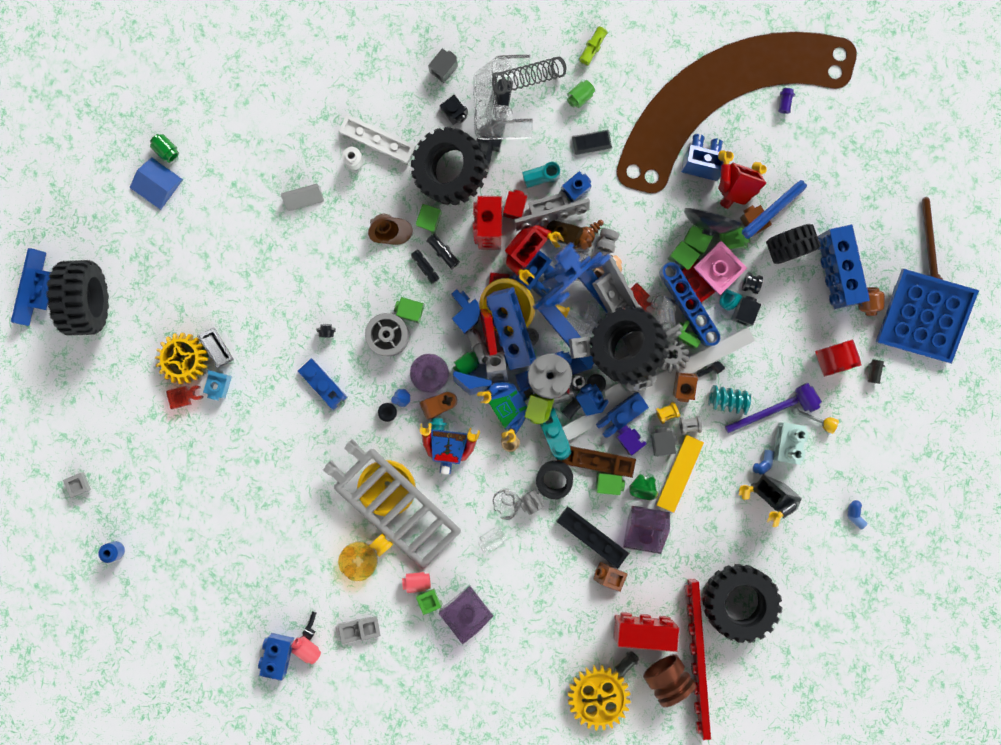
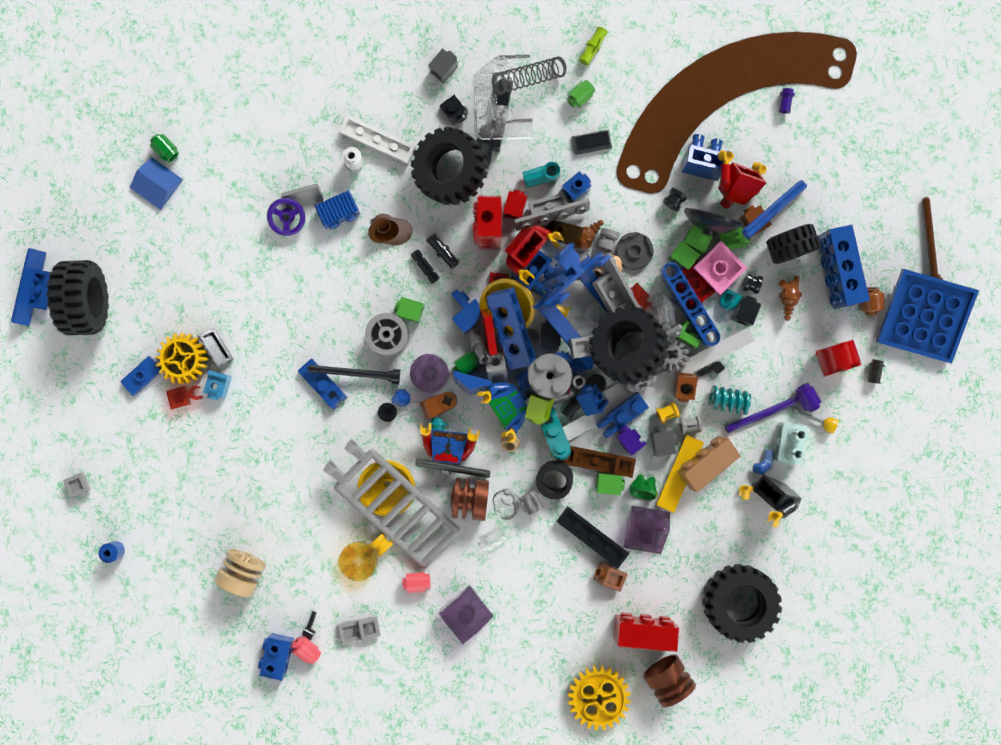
(141, 376): none -> blue plate
(239, 573): none -> tan wheel
(286, 223): none -> dark purple piece
(326, 330): black plate -> none
(337, 210): none -> blue brick
(391, 376): none -> black piece
(428, 218): bright green panel -> none
(428, 601): bright green panel -> none
(452, 468): none -> pearl dark grey bar
(470, 499): none -> copper wheel
(549, 336): none -> black brick
(627, 663): pearl dark grey pin -> none
(634, 250): none -> dark grey tile
(674, 199): none -> black wheel
(698, 667): red plate -> none
(708, 463): none -> medium nougat brick
(789, 296): none -> dark orange piece
(854, 513): arm -> none

